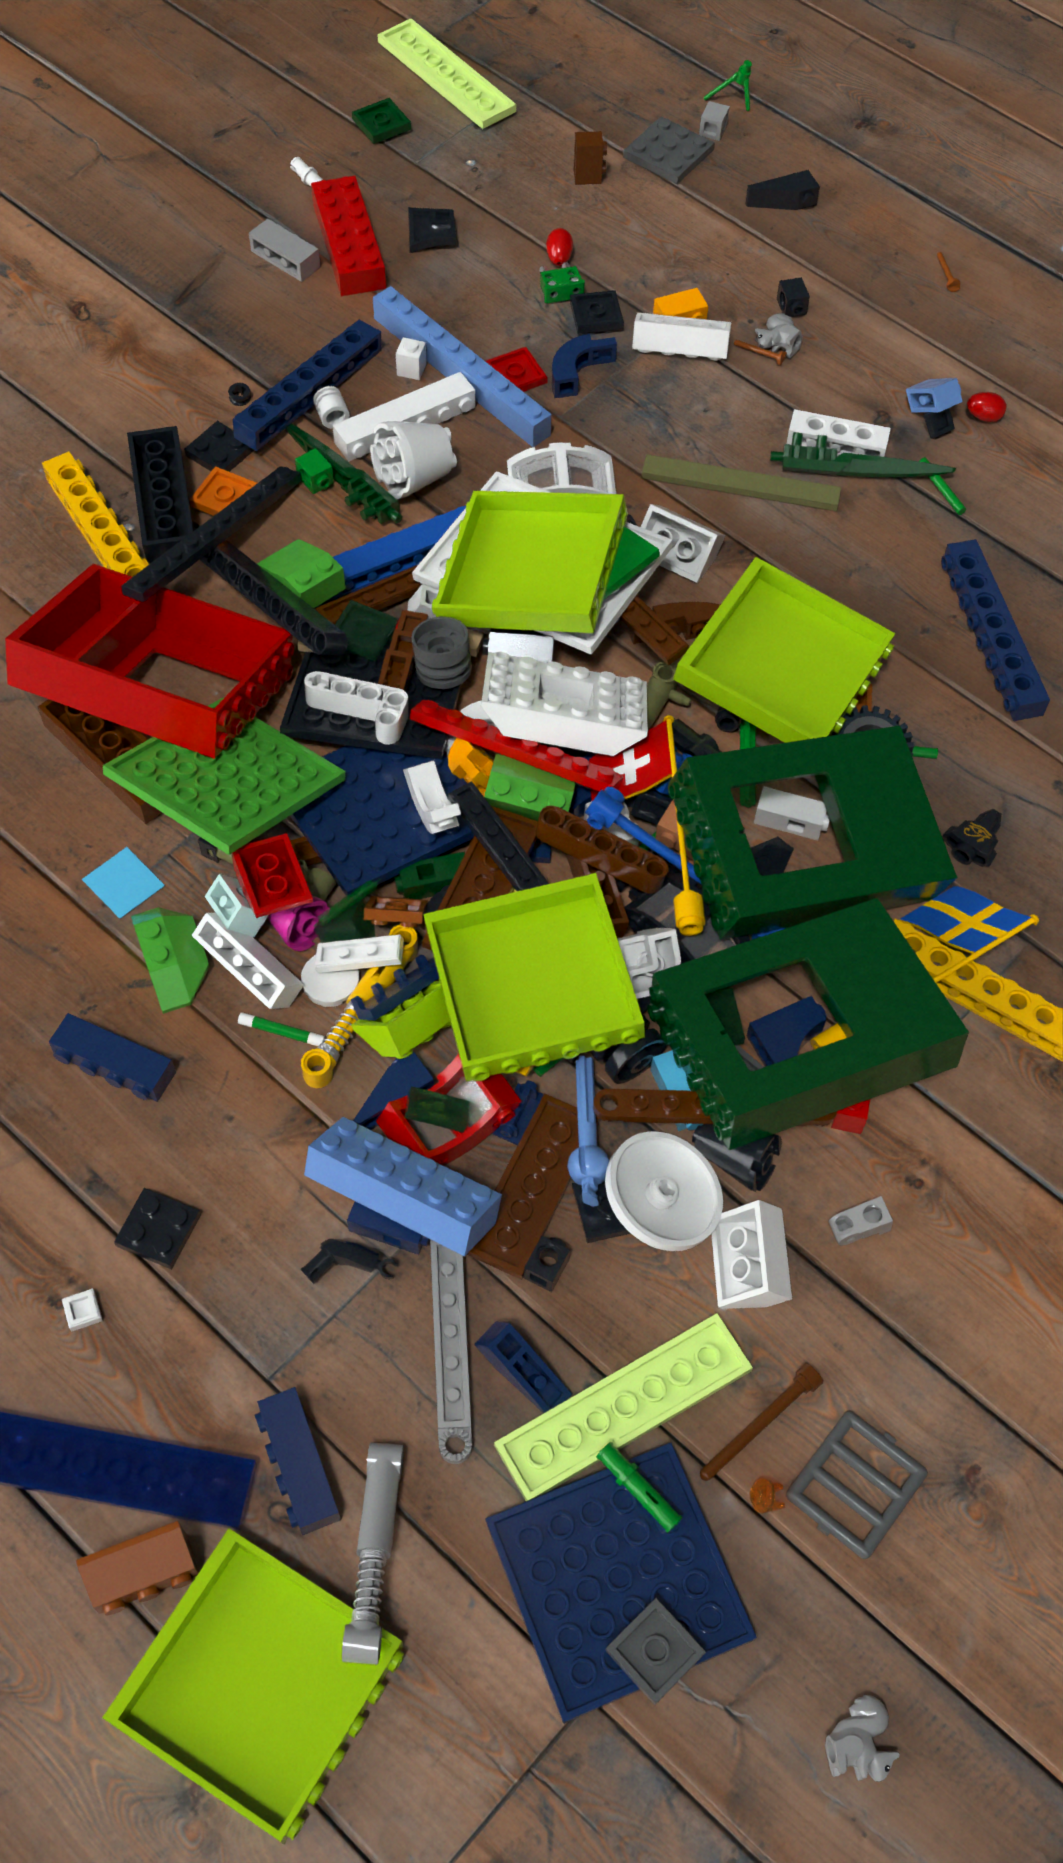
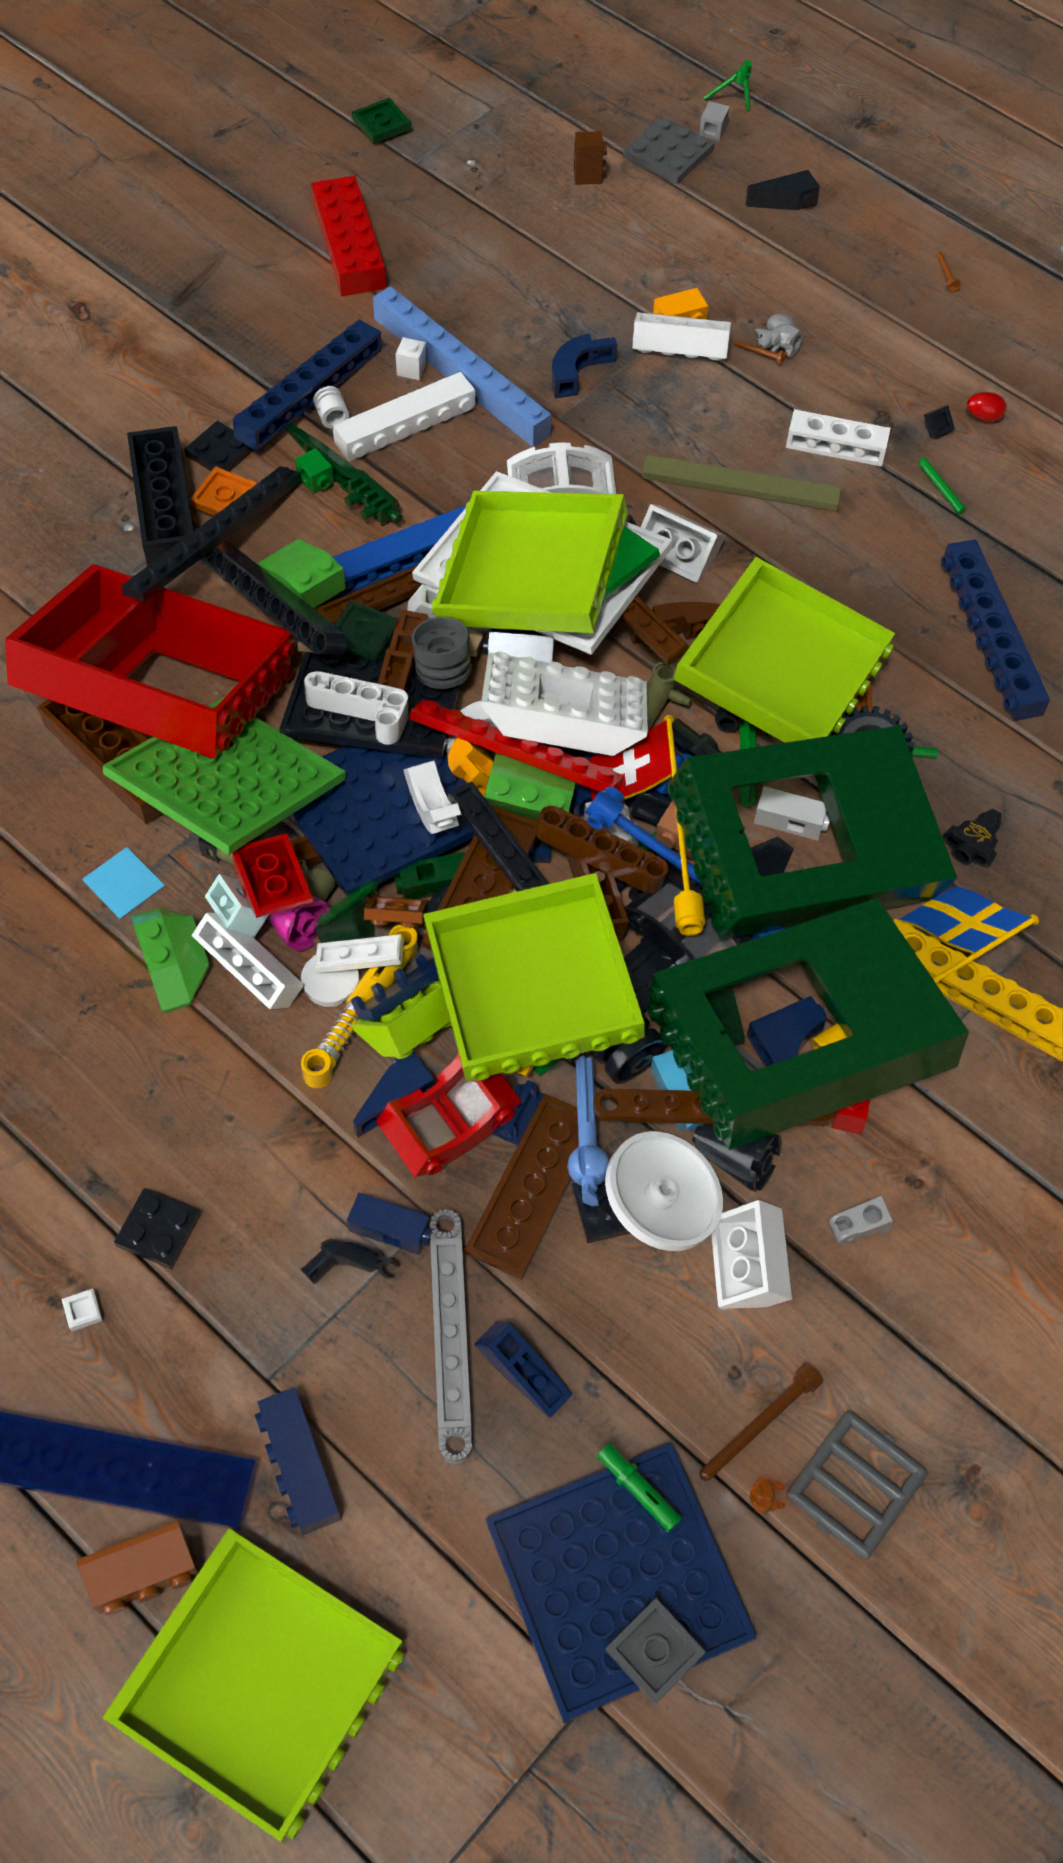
(92, 516): yellow brick -> none
(112, 1057): dark blue brick -> none
(239, 388): black bush -> none
(280, 1029): green bar -> none
(284, 250): light grey brick -> none
(307, 173): white pin -> none
(384, 1469): light grey piece -> none
(403, 1185): medium blue brick -> none
(411, 455): white cone -> none
(430, 228): black plate -> none
(437, 1109): clear green plate -> none
(447, 73): yellowish green plate -> none
(520, 369): red tile -> none
(547, 1275): black brick -> none
(559, 246): red animal -> none
(560, 283): green piece -> none
(596, 312): black plate -> none
(622, 1407): yellowish green plate -> none
(649, 953): white brick -> none
(793, 297): black brick -> none
(825, 461): dark green piece -> none
(853, 1741): light grey animal -> none
(934, 395): medium blue brick -> none

